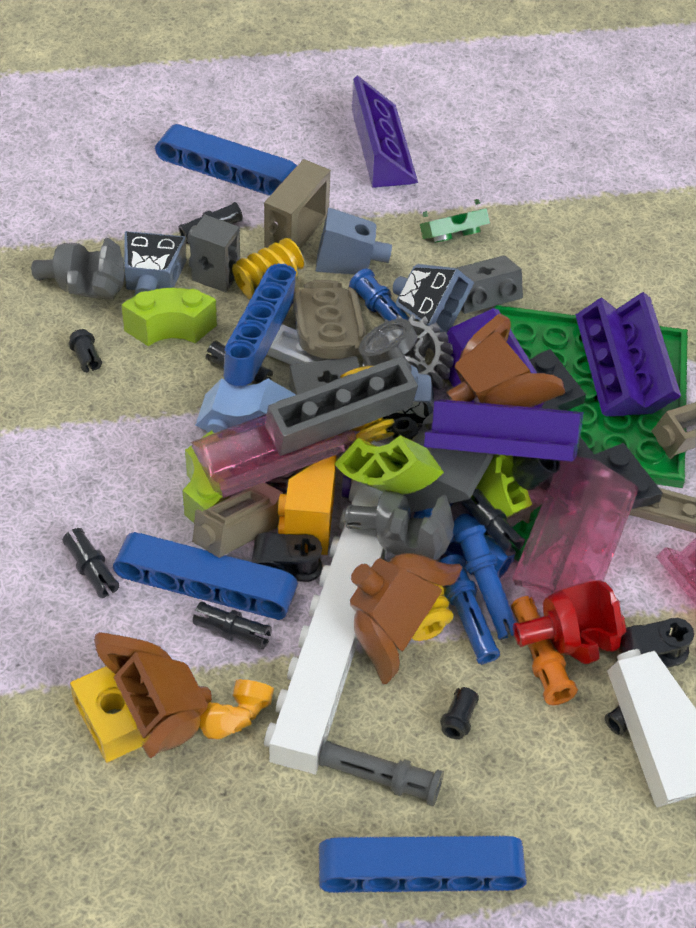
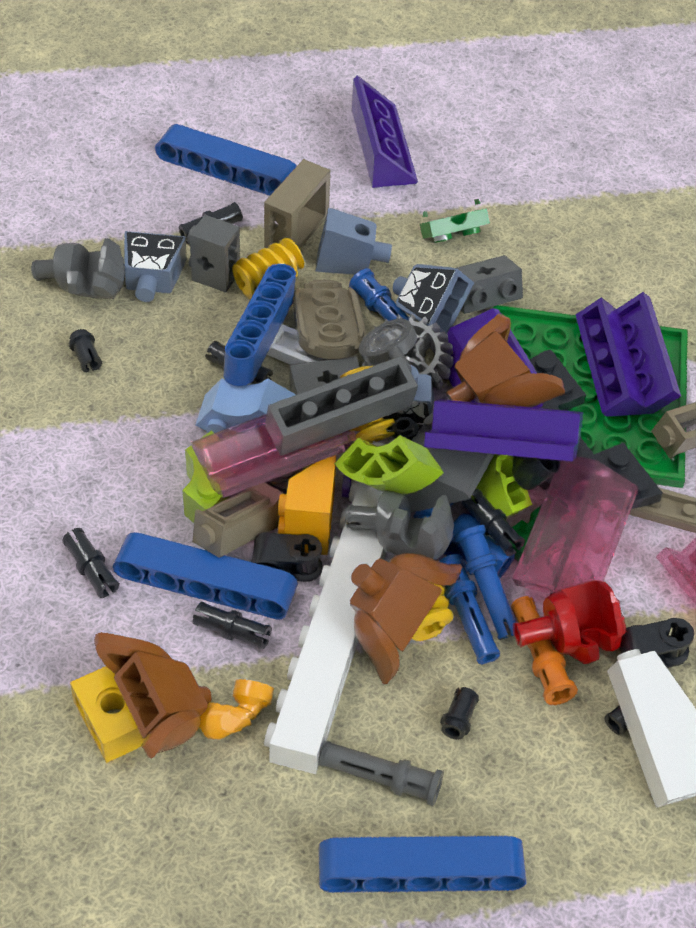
(169, 314): lime brick -> none

